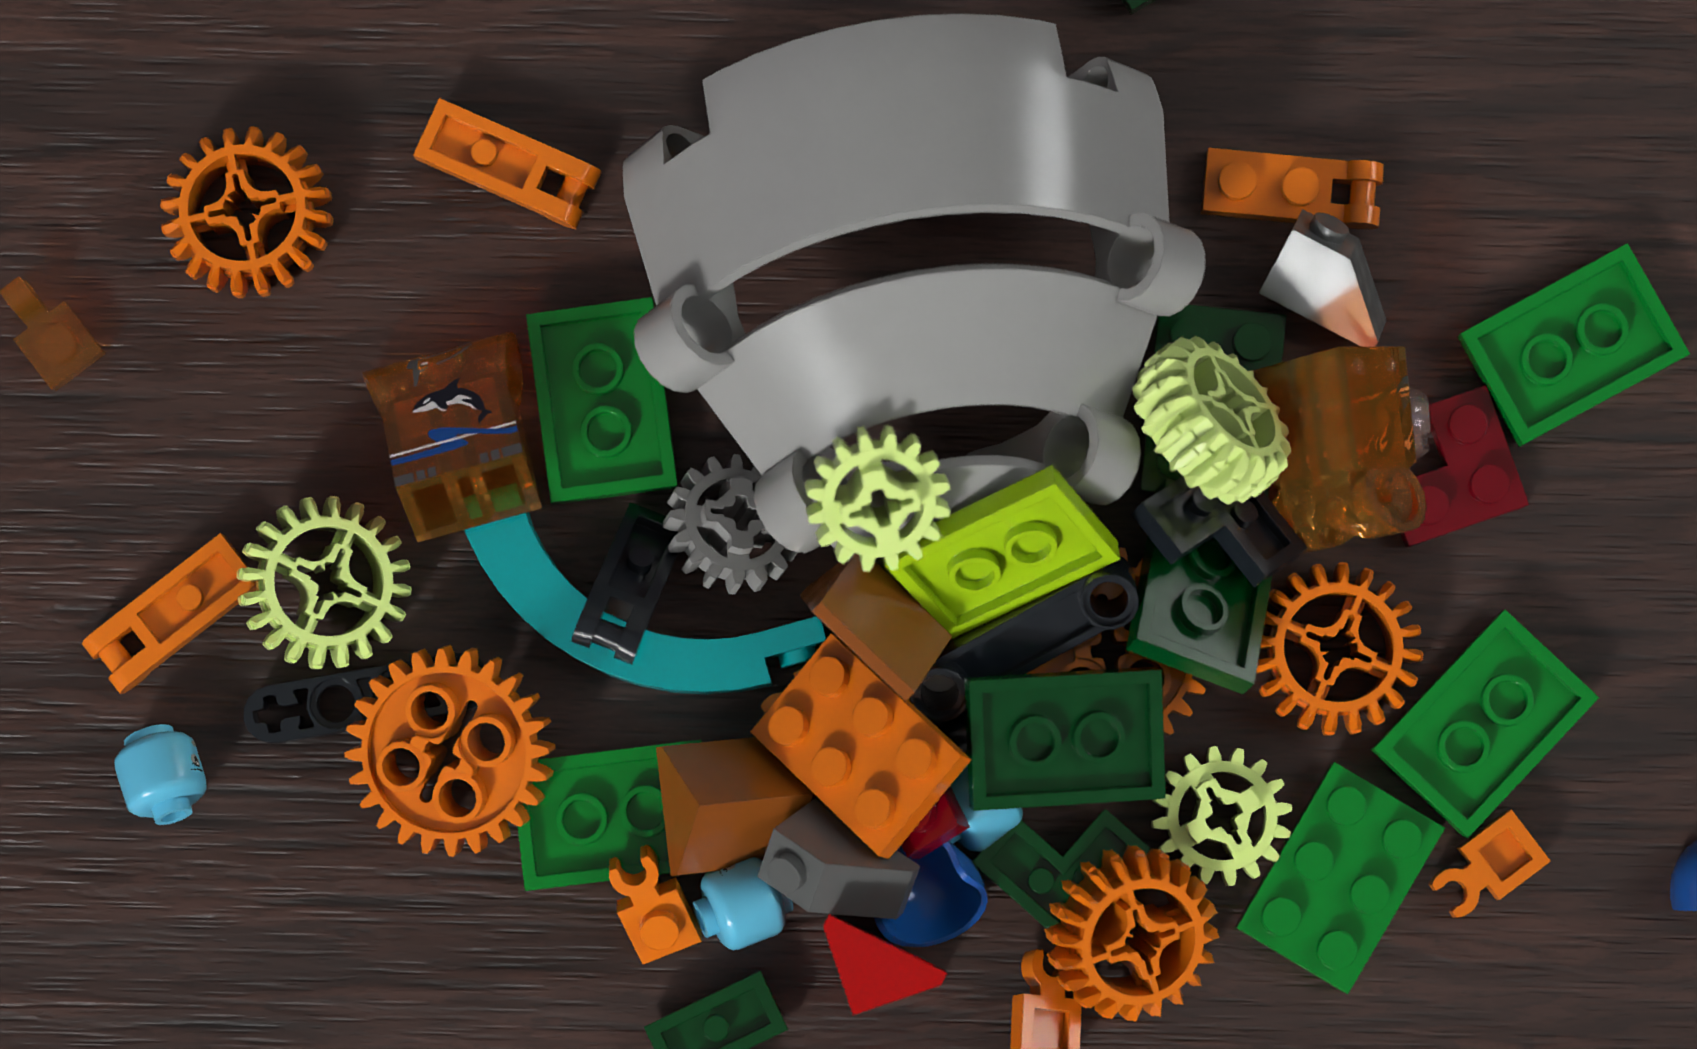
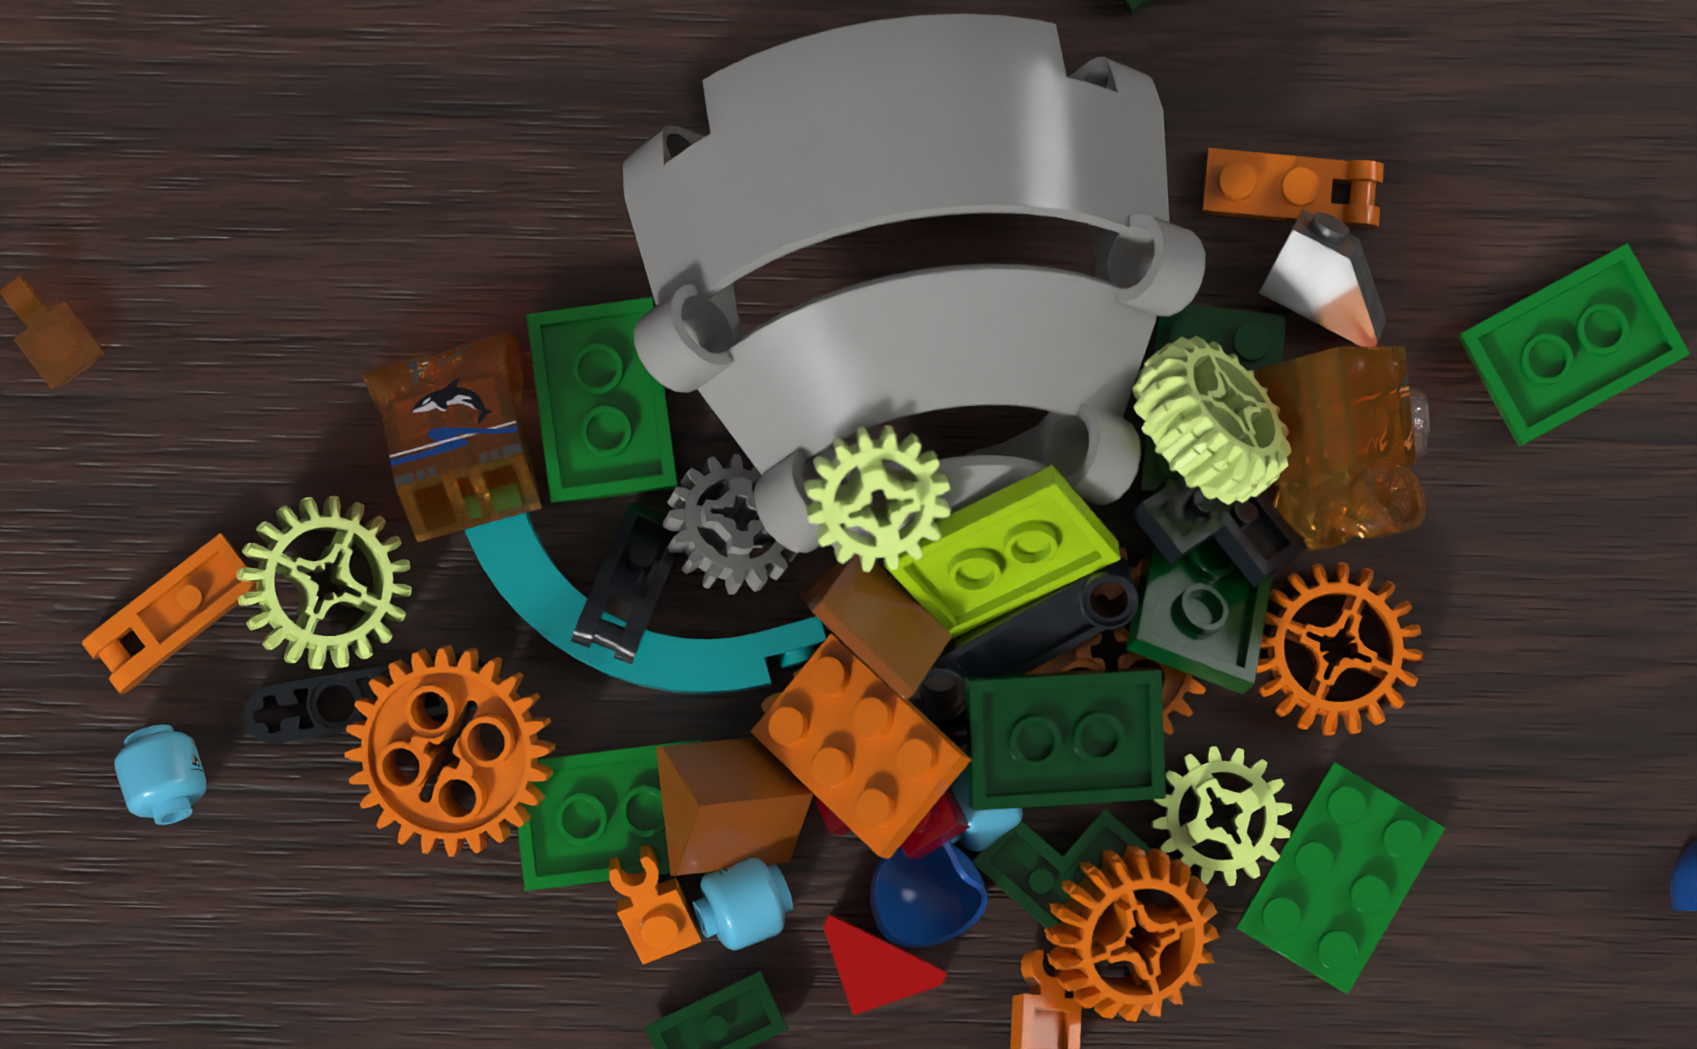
(220, 215): orange gear -> none
(505, 162): orange plate -> none
(831, 870): dark grey slope -> none
(1477, 472): dark red plate -> none
(1485, 723): green plate -> none
(1497, 858): orange plate -> none

